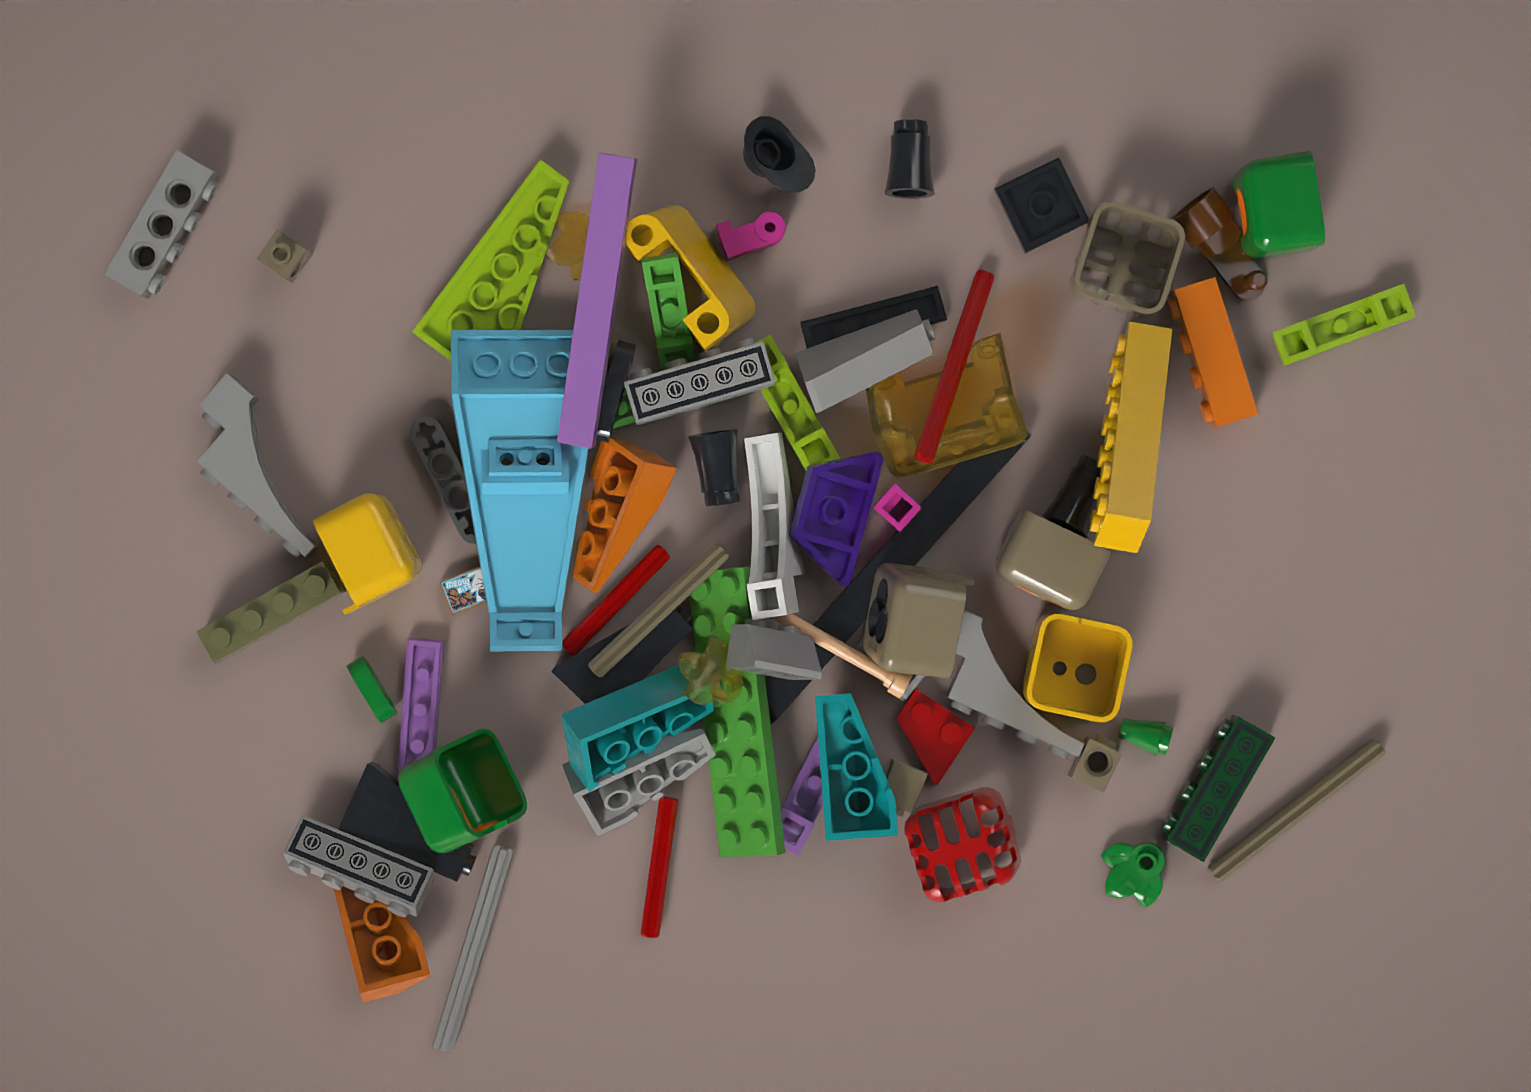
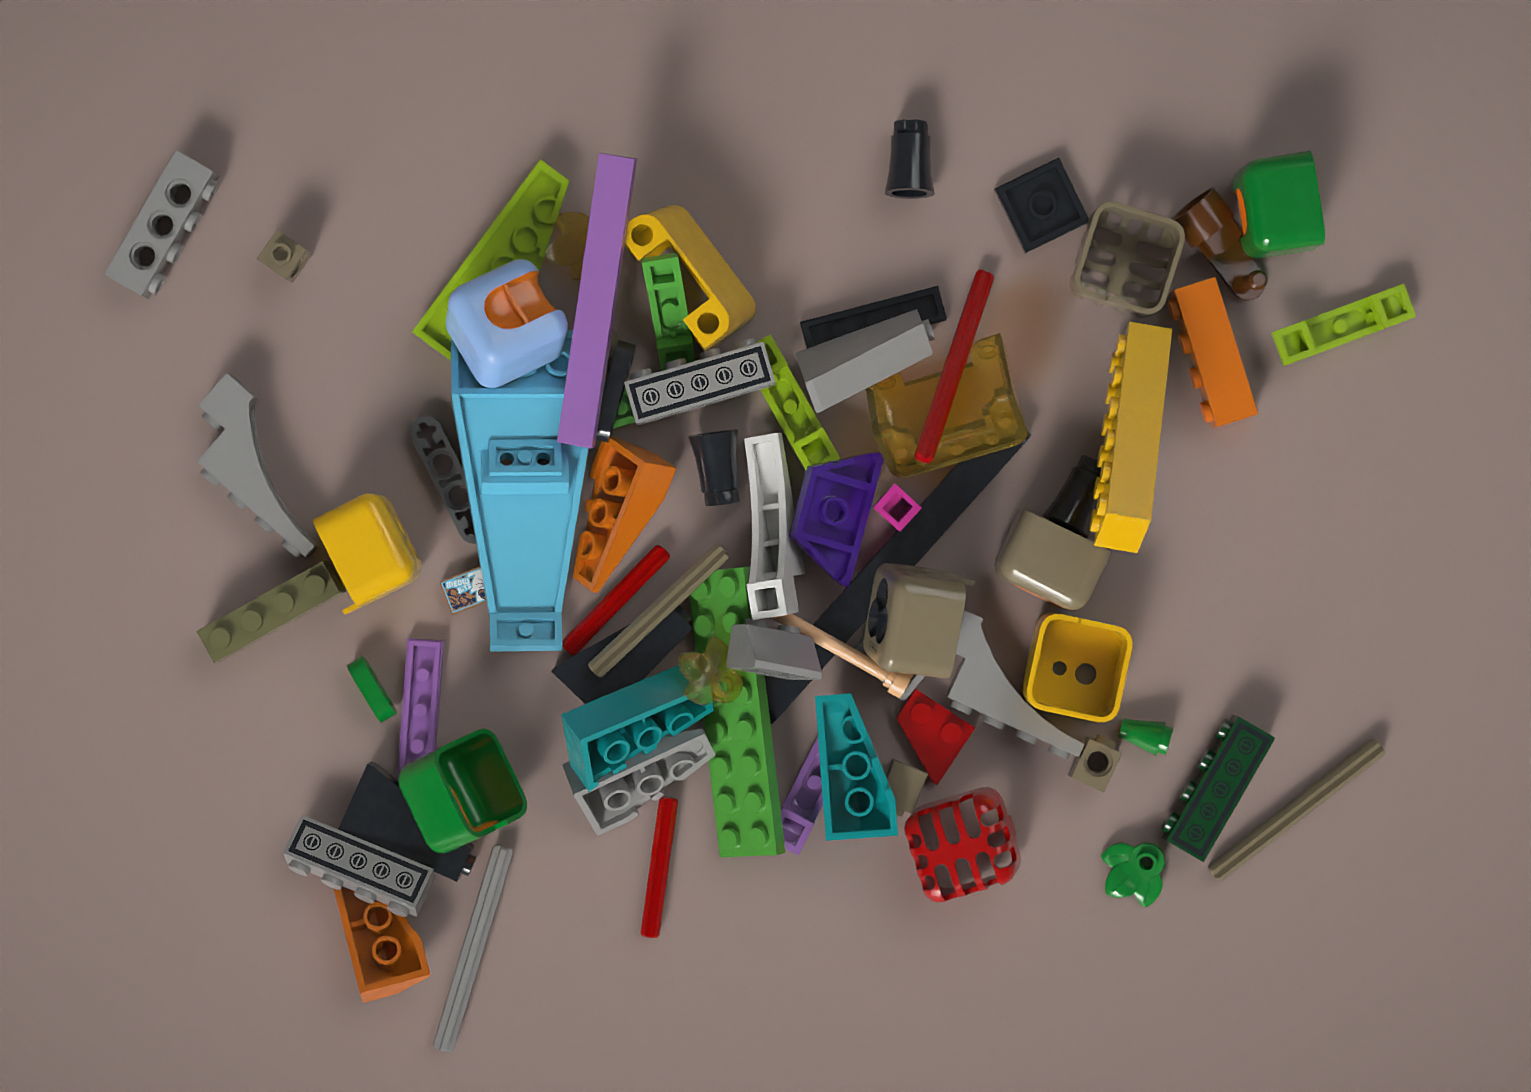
(505, 324): none -> light blue piece
(752, 237): dark pink leg -> none
(777, 155): black piece -> none

